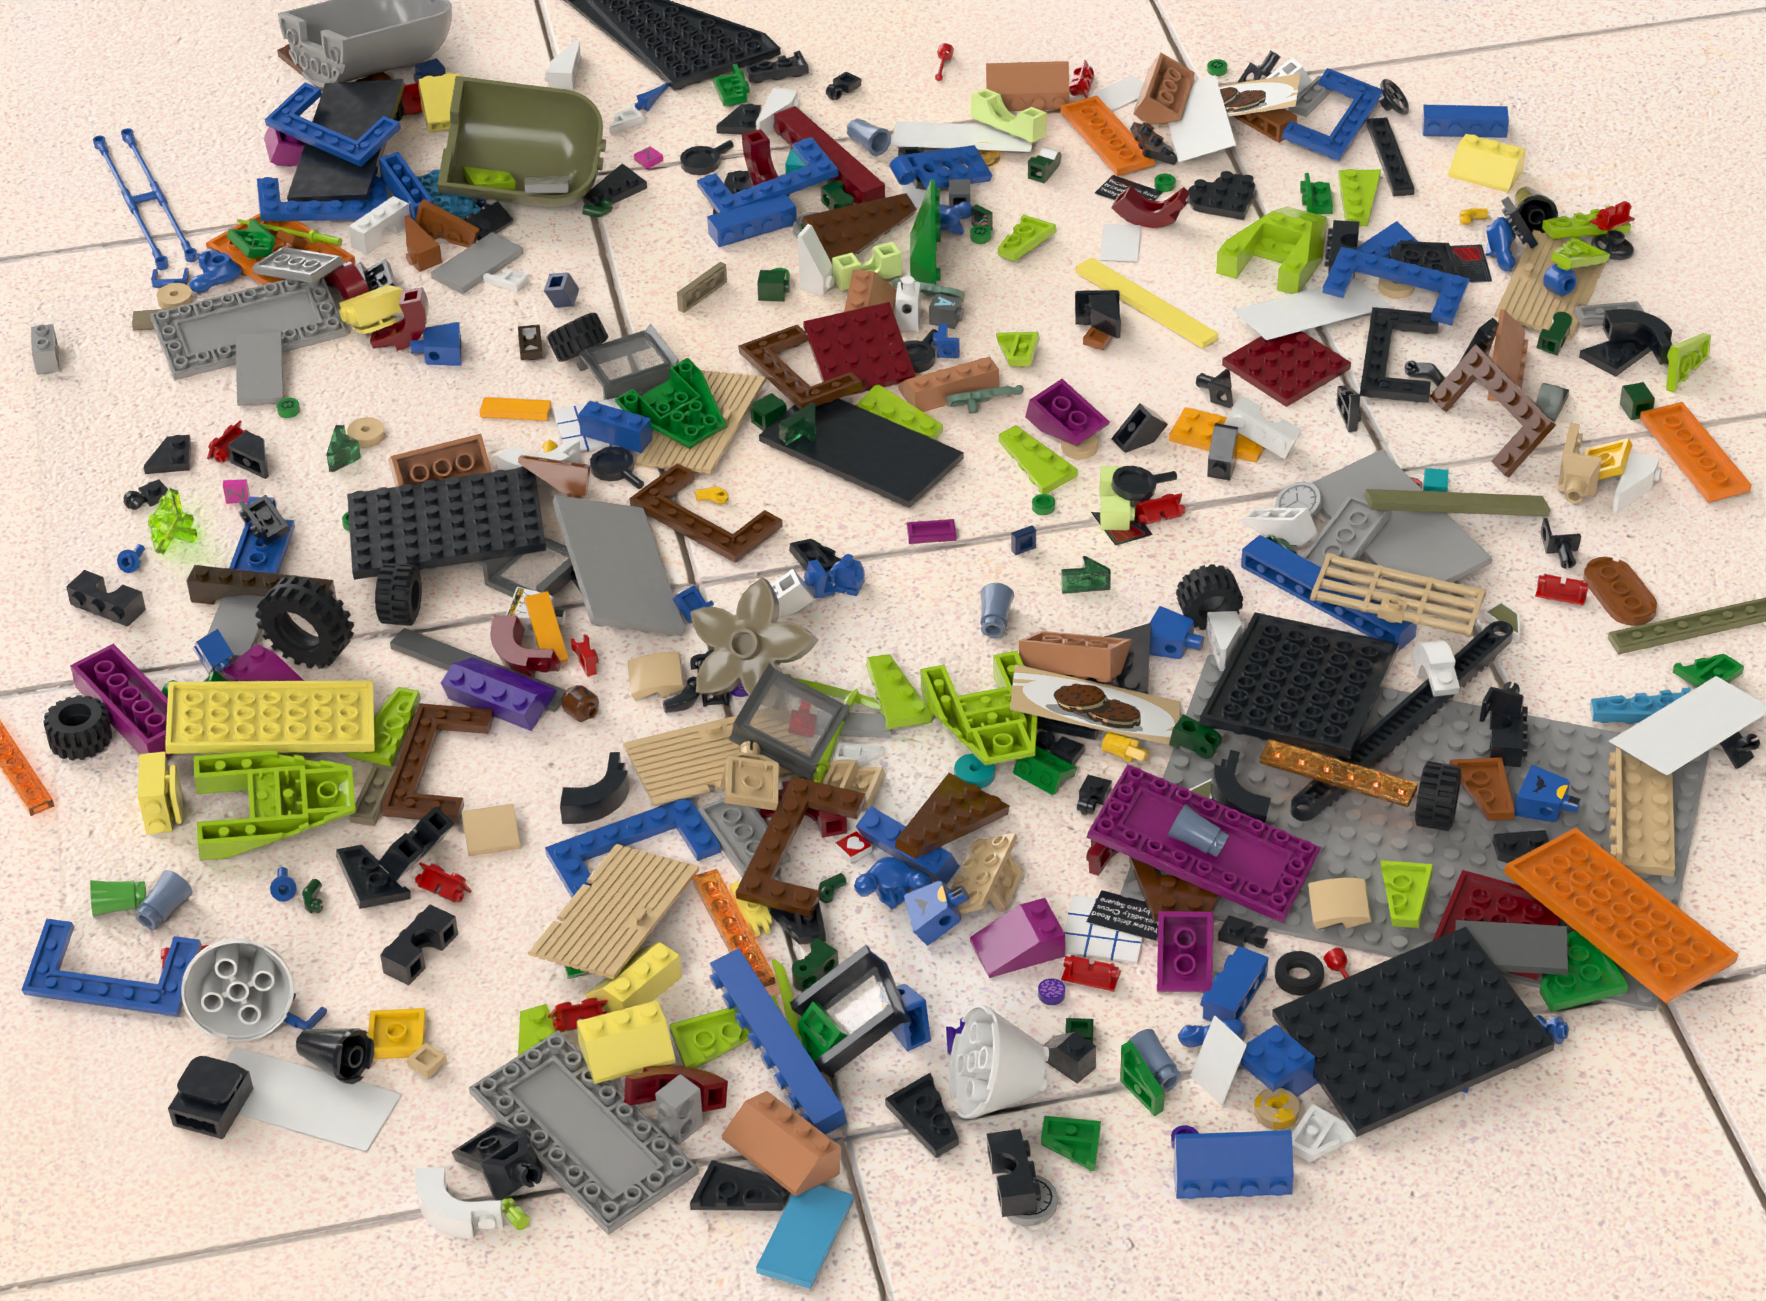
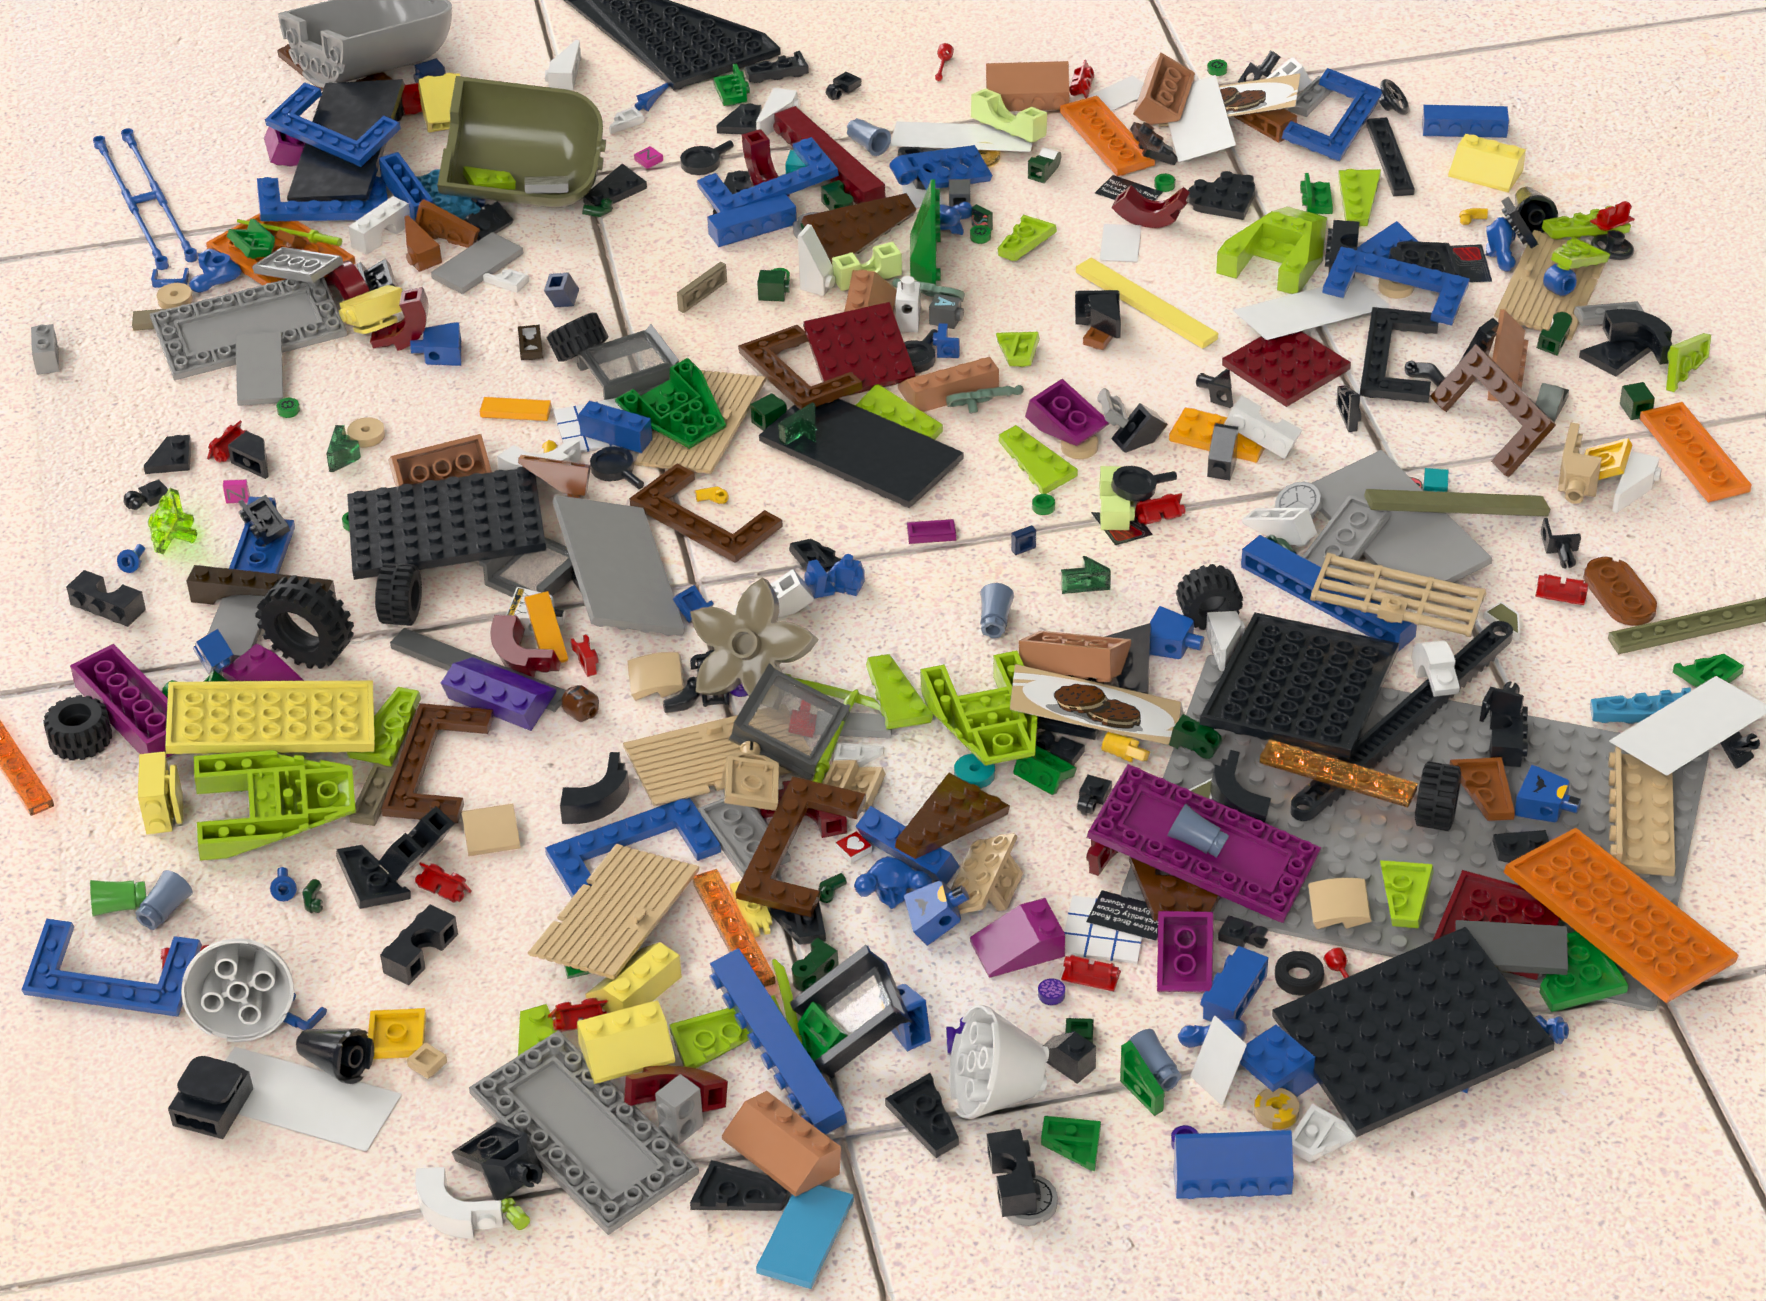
(1112, 408): none -> light grey hinge

